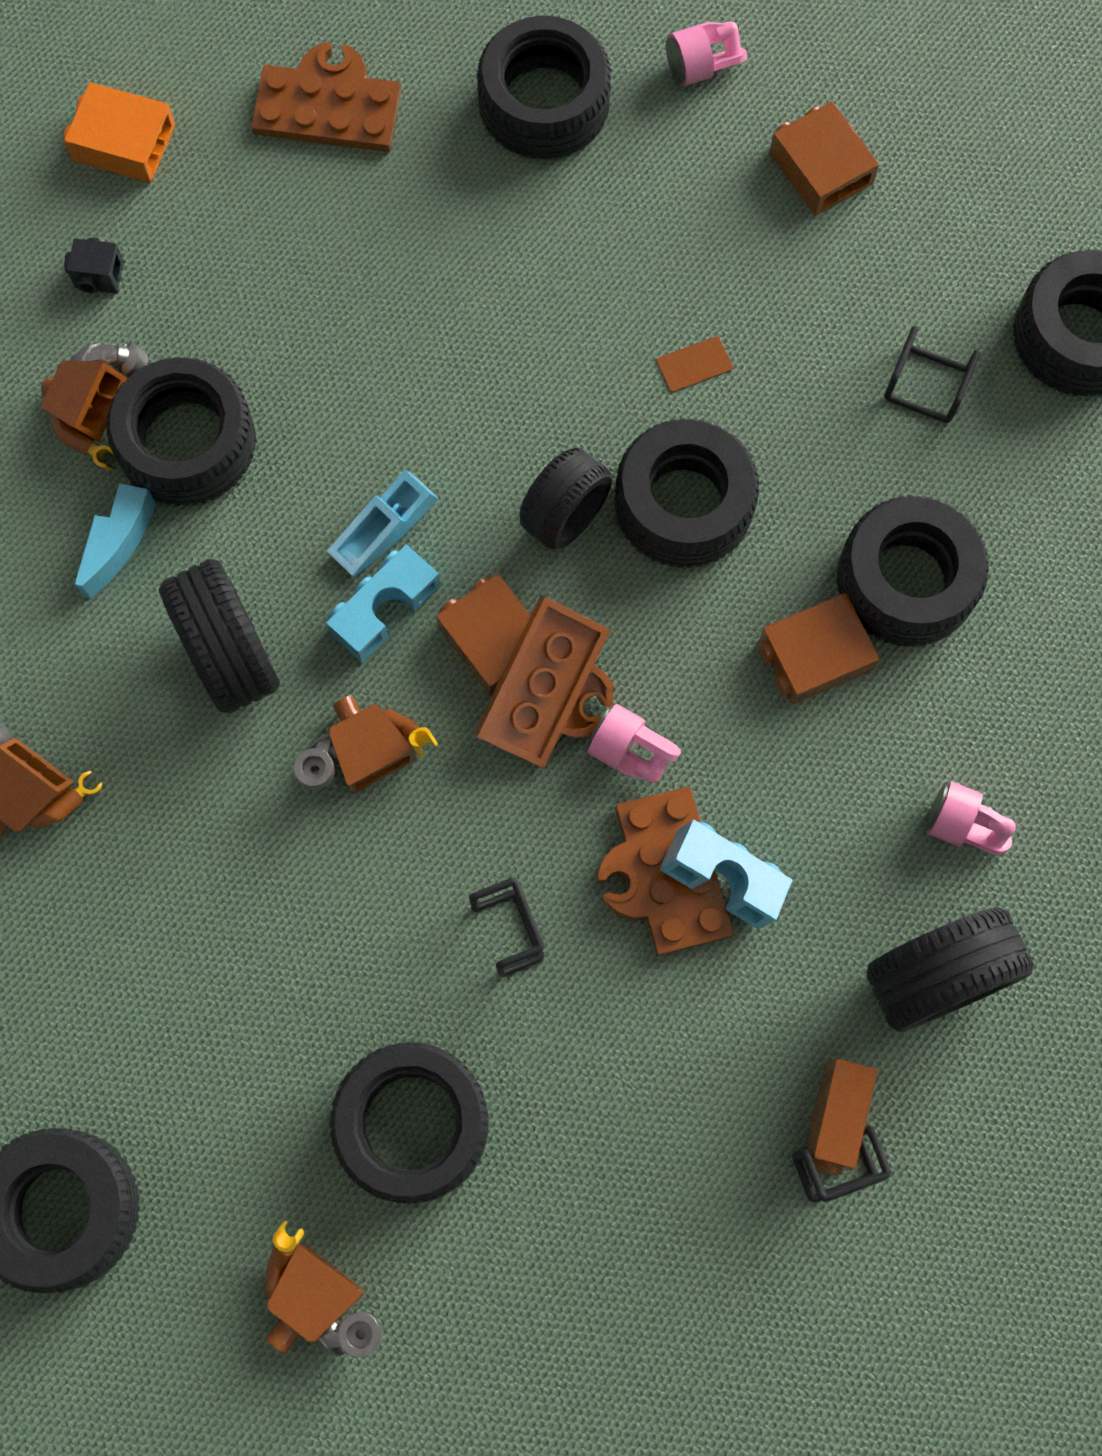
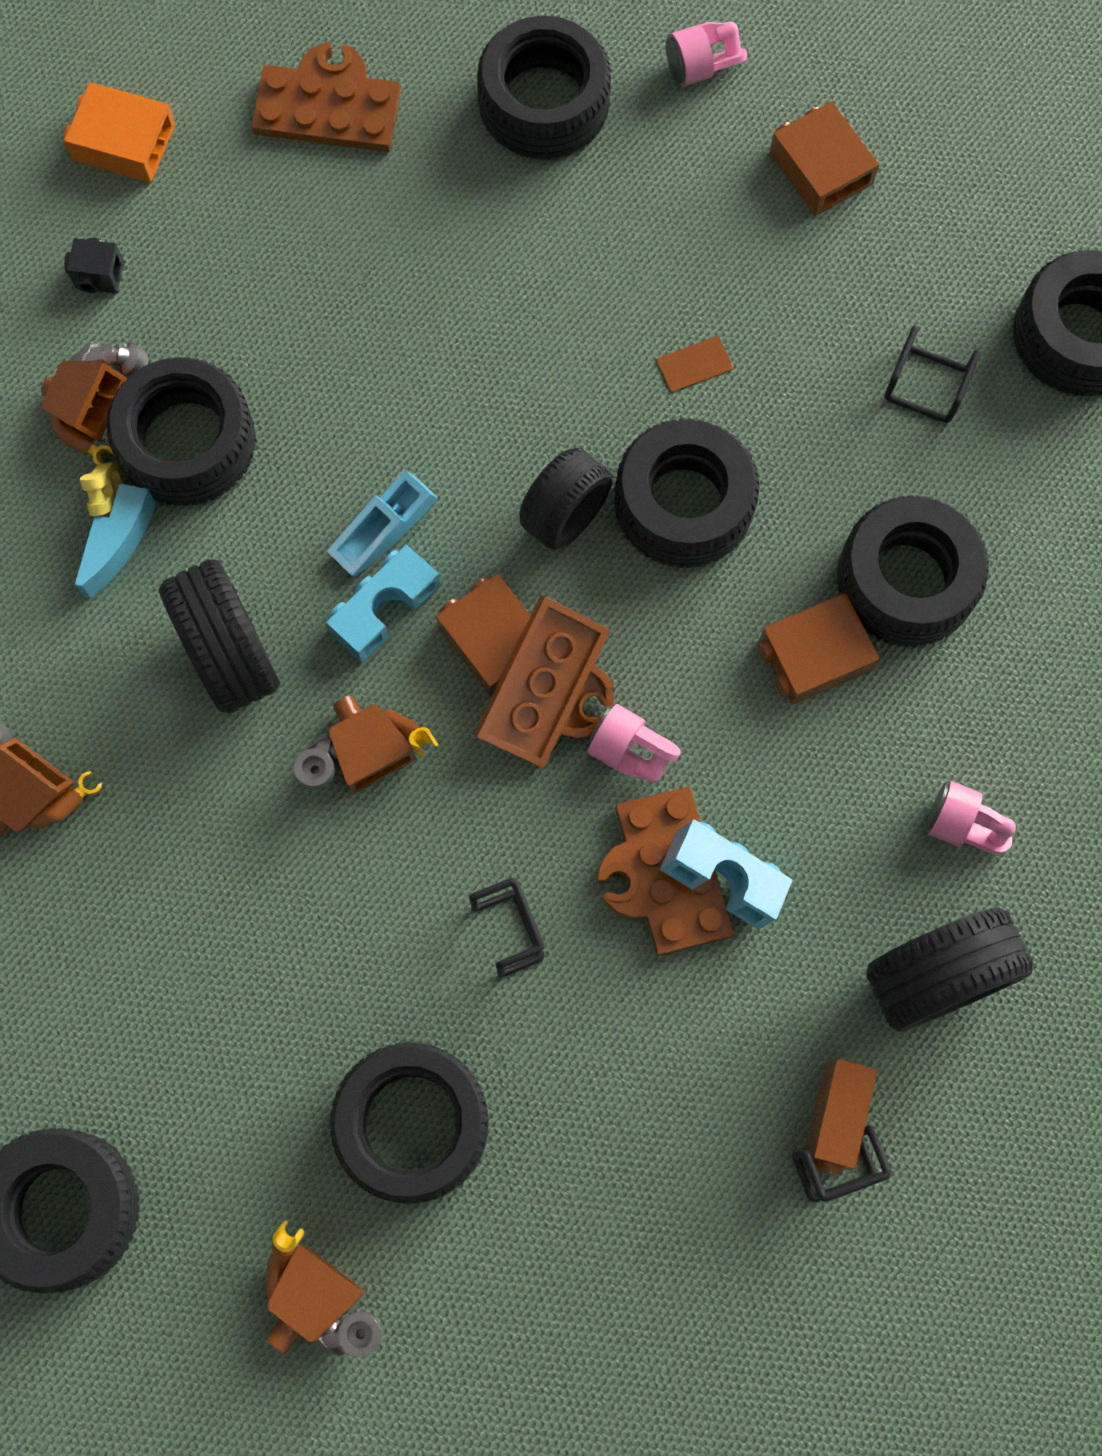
(102, 487): none -> light yellow plate

